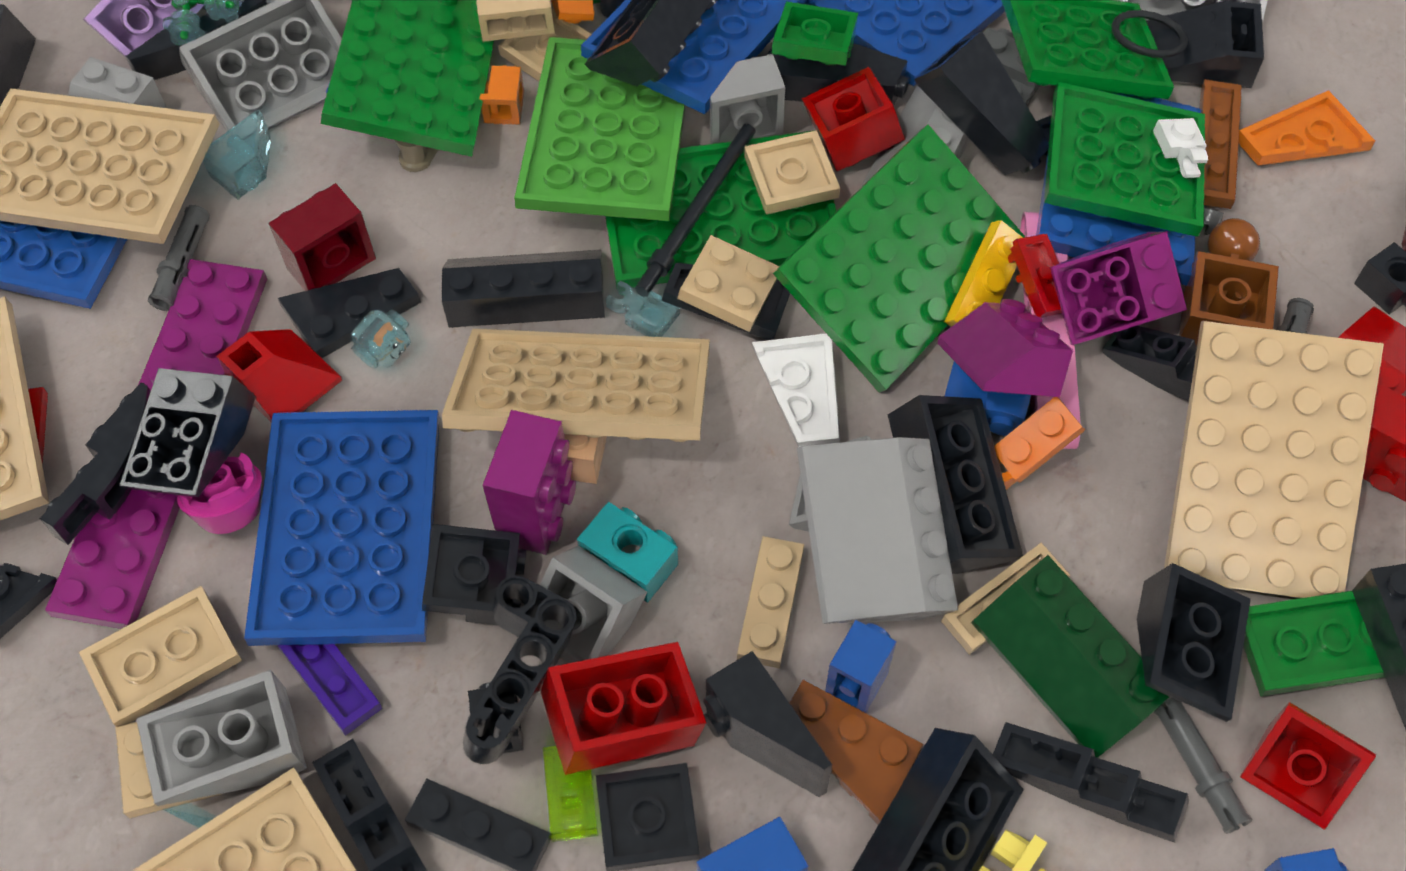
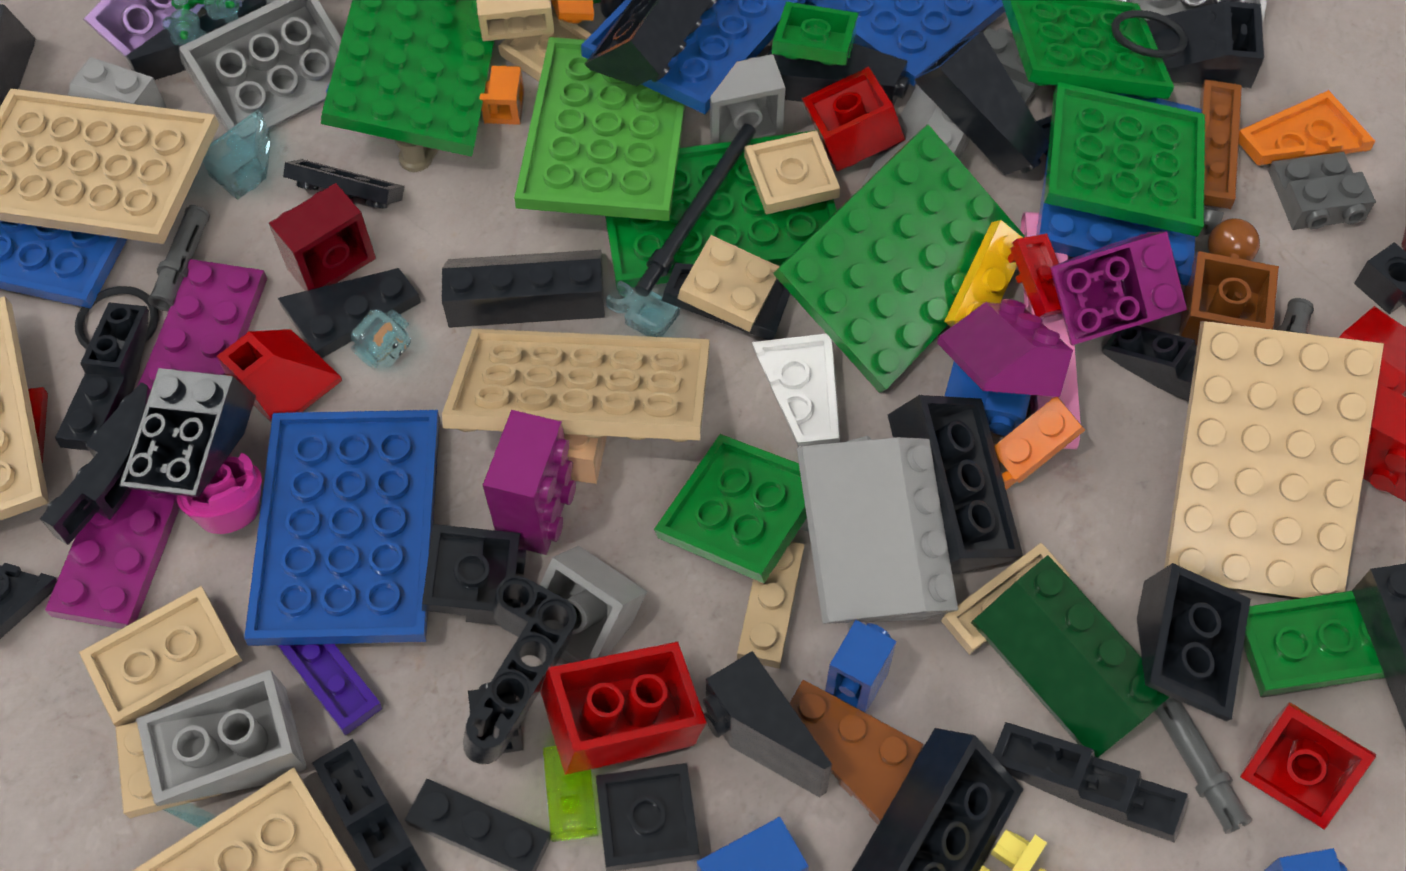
(110, 372): none -> black slope
(154, 315): none -> black tyre
(315, 175): none -> black plate
(621, 527): teal brick -> none
(737, 509): none -> green plate
(1182, 141): white plate -> none
(1321, 191): none -> dark grey plate

